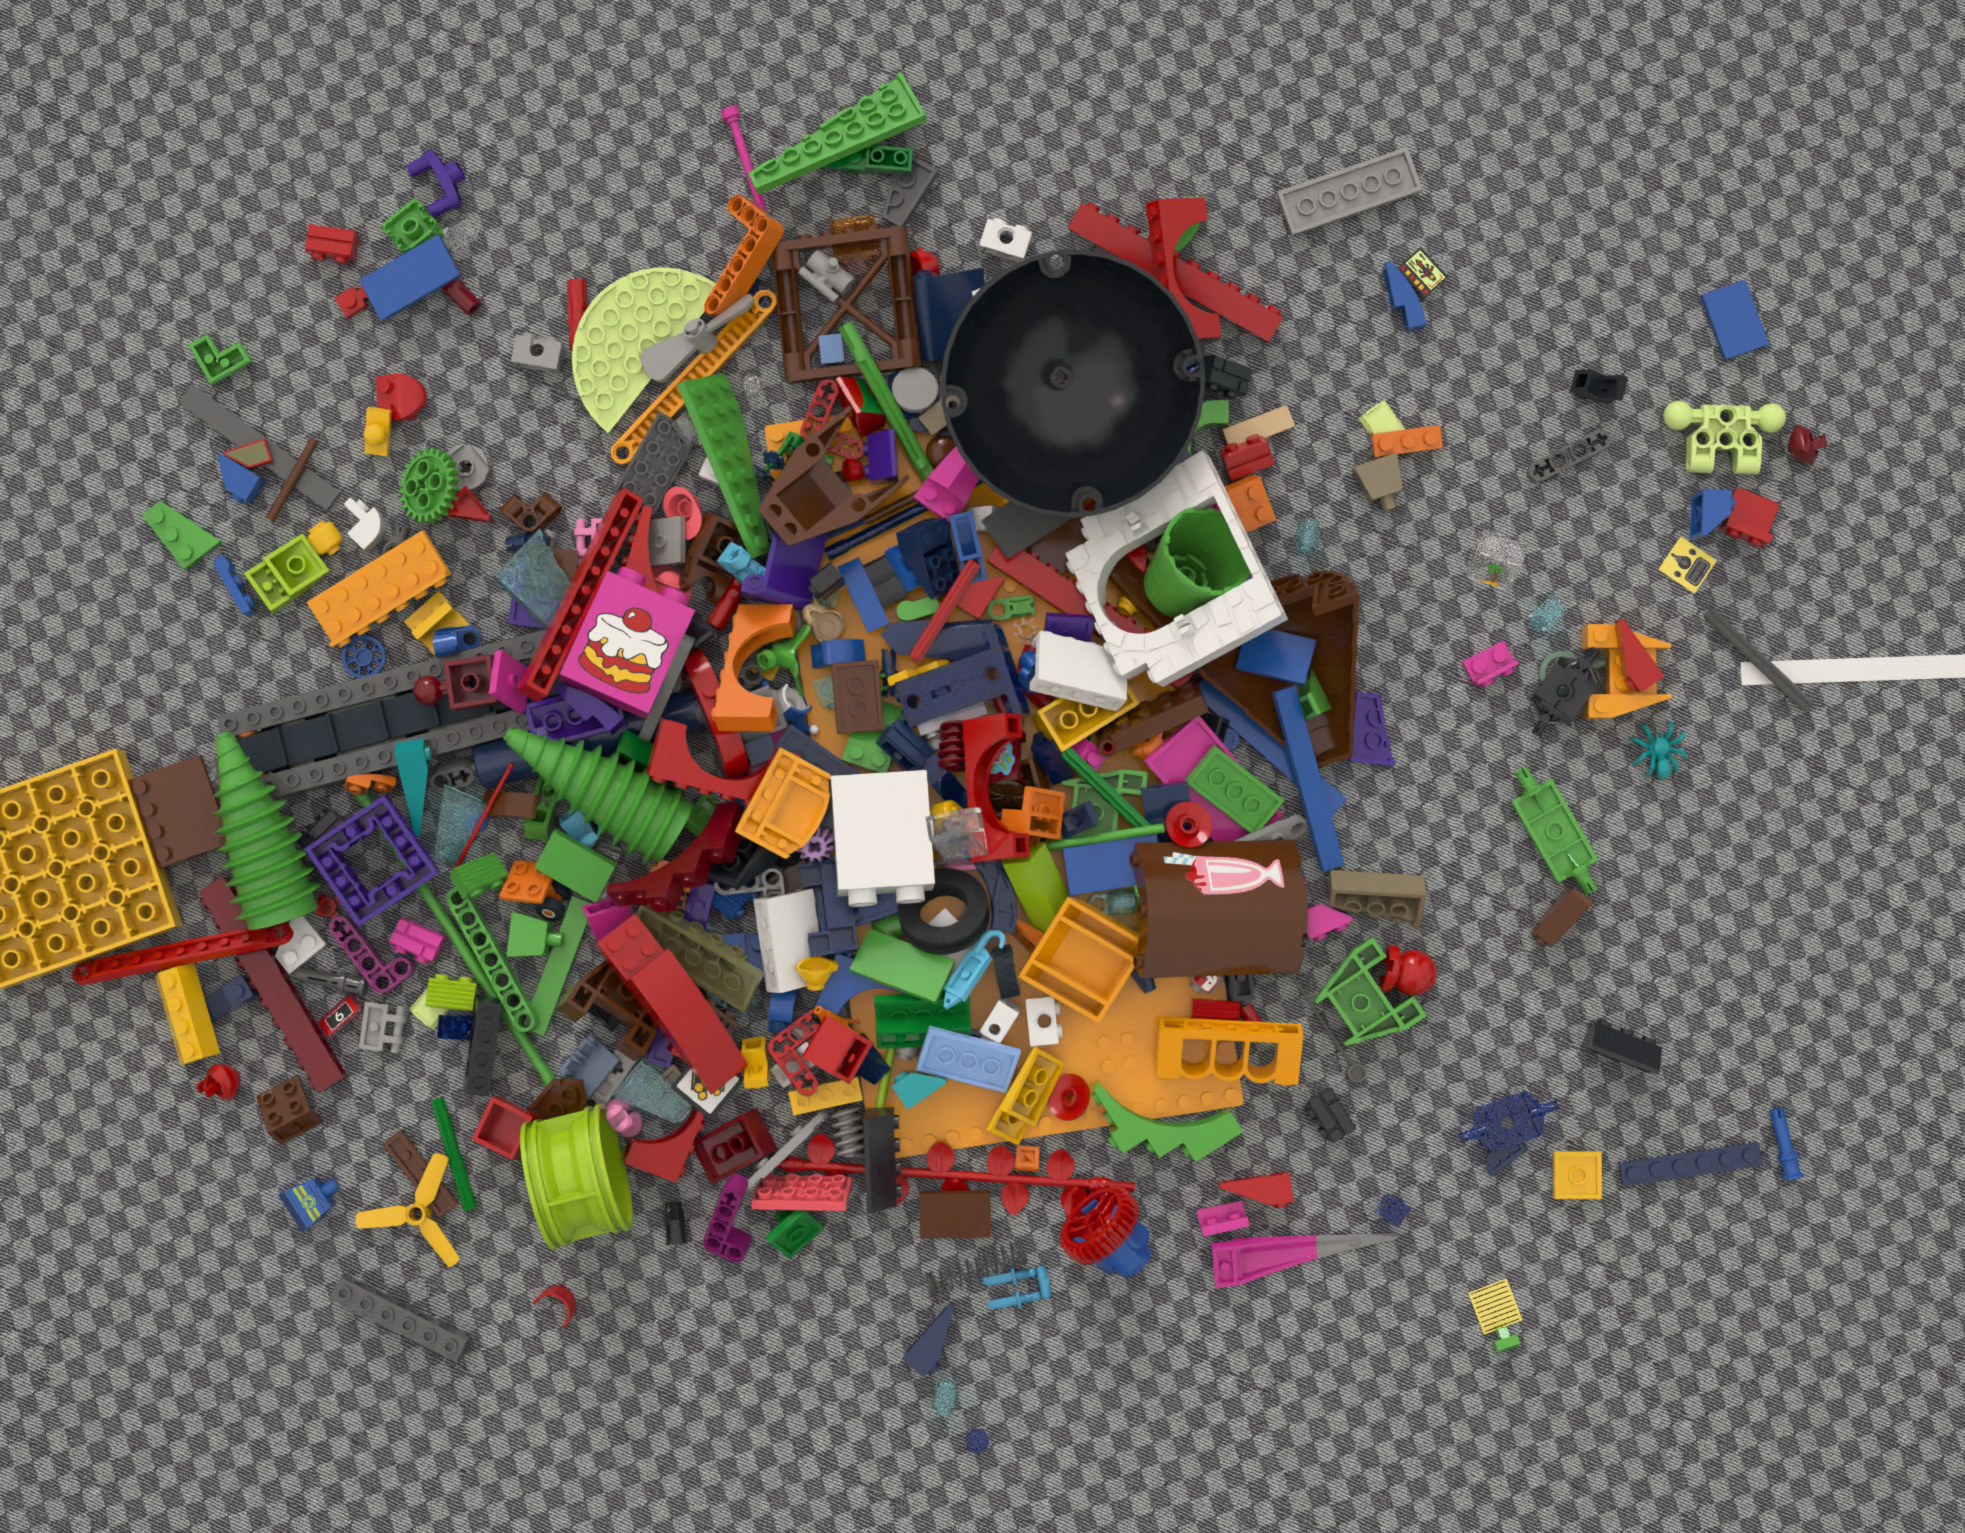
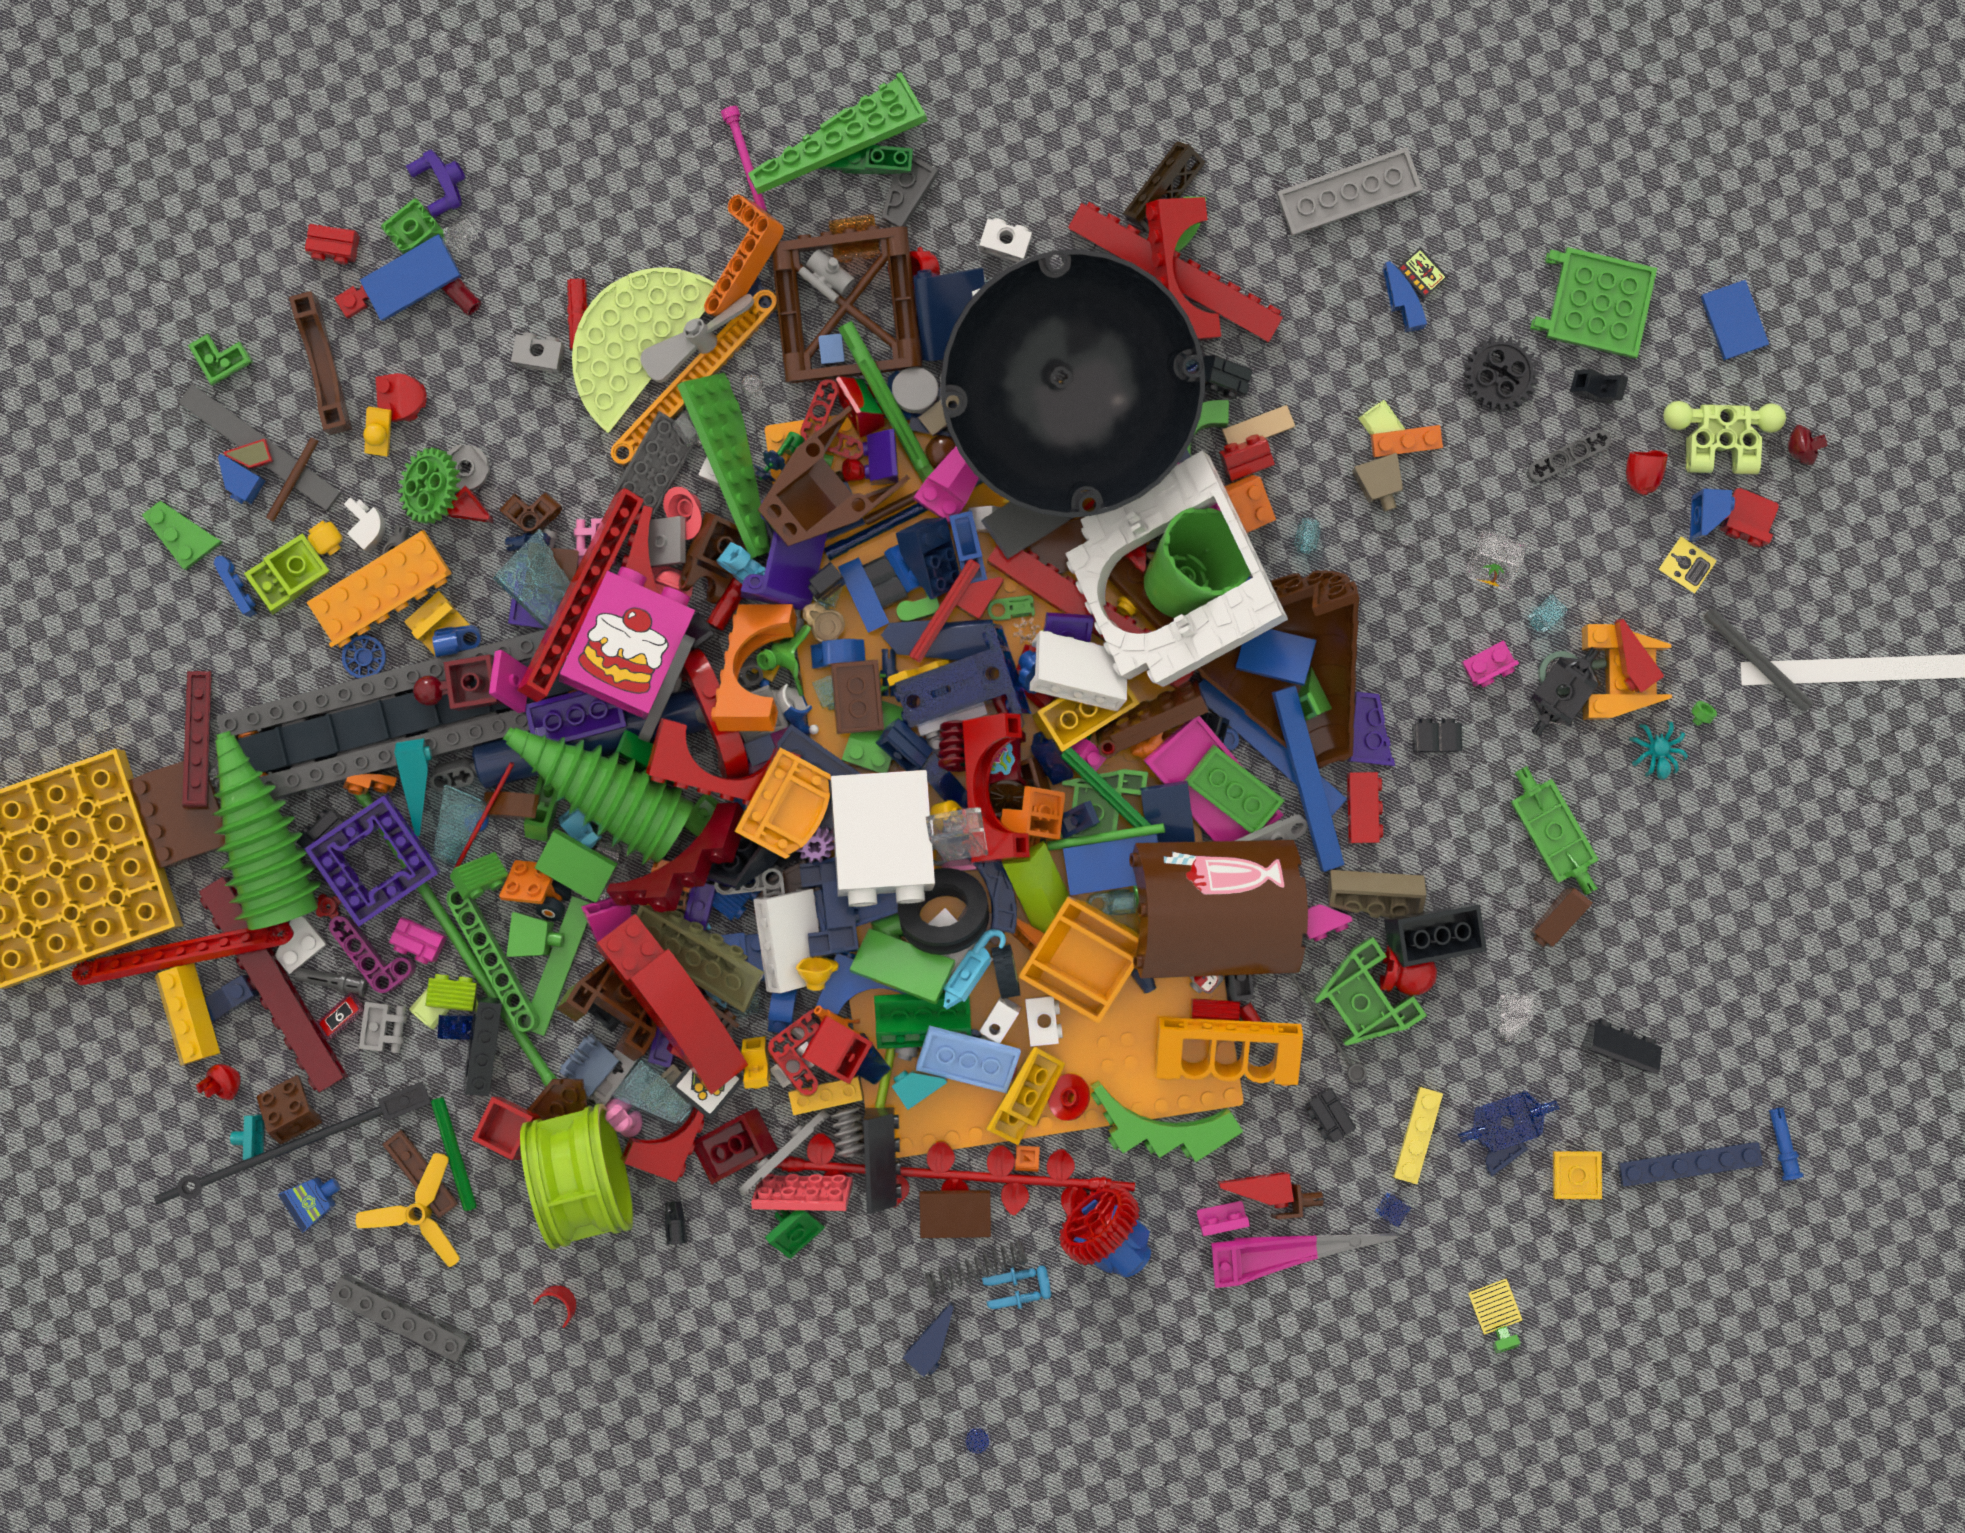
(197, 739): none -> dark red tile
(252, 1137): none -> teal tile
(328, 389): none -> reddish brown arch
(390, 1106): none -> black bar
(591, 708): dark purple slope -> none
(721, 1236): magenta beam -> none
(944, 1397): clear light blue brick -> none
(1162, 181): none -> dark brown fence
(1195, 817): red dish -> none
(1300, 1200): none -> reddish brown bracket
(1364, 807): none -> red brick
(1418, 1135): none -> light yellow plate
(1436, 934): none -> black slope
(1437, 736): none -> black brick
(1491, 392): none -> black gear
(1515, 1014): none -> clear slope
(1598, 302): none -> bright green plate
(1645, 470): none -> red piece
(1703, 713): none -> bright green tile

